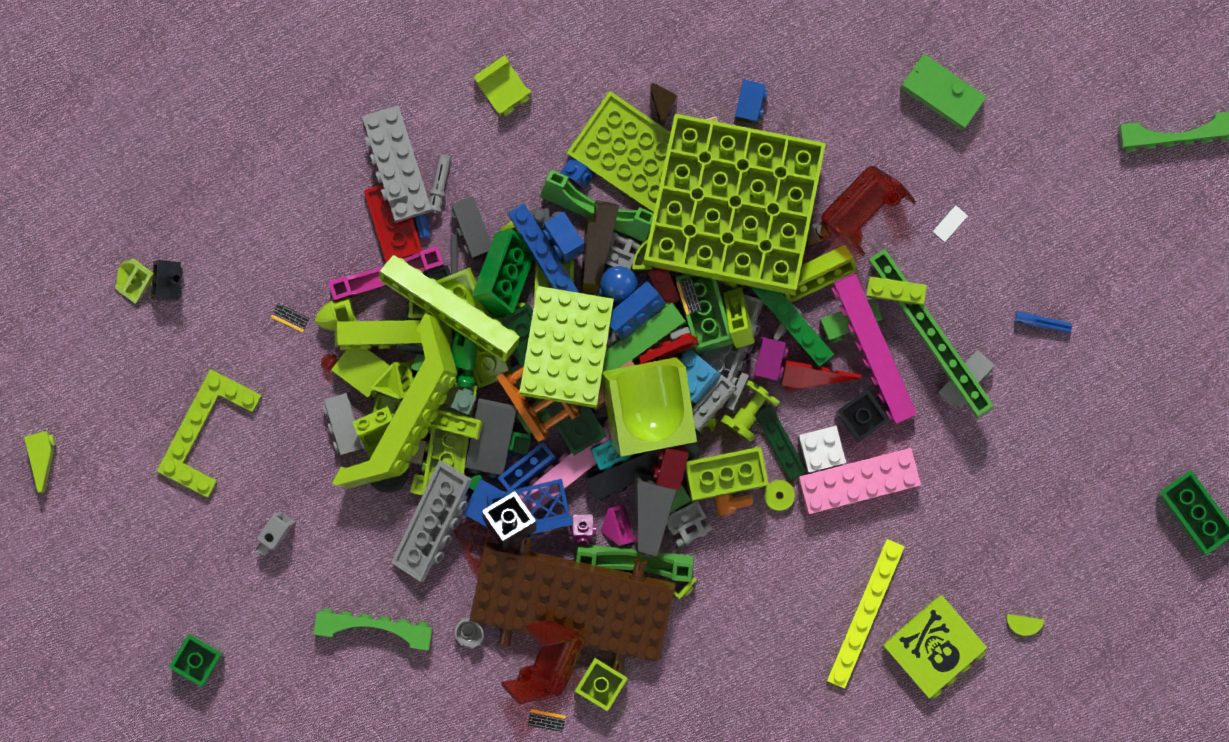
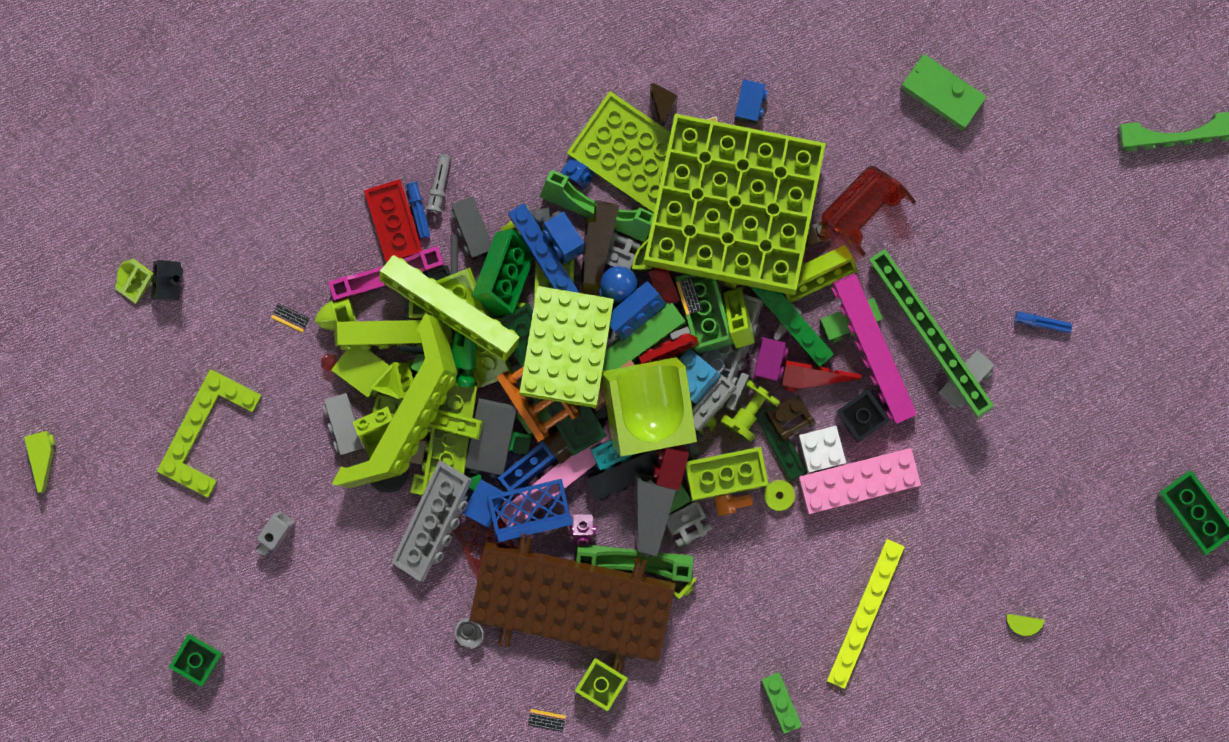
(396, 164): light grey plate -> none
(417, 635): bright green arch -> none
(464, 401): sand green brick -> none
(502, 86): lime panel -> none
(509, 520): black brick -> none
(552, 666): clear red windscreen -> none
(557, 445): none -> dark brown brick
(617, 526): dark pink slope -> none
(781, 702): none -> bright green brick
(785, 413): none -> dark brown plate
(896, 290): lime plate -> none
(935, 647): lime panel -> none
(950, 223): white sticker -> none

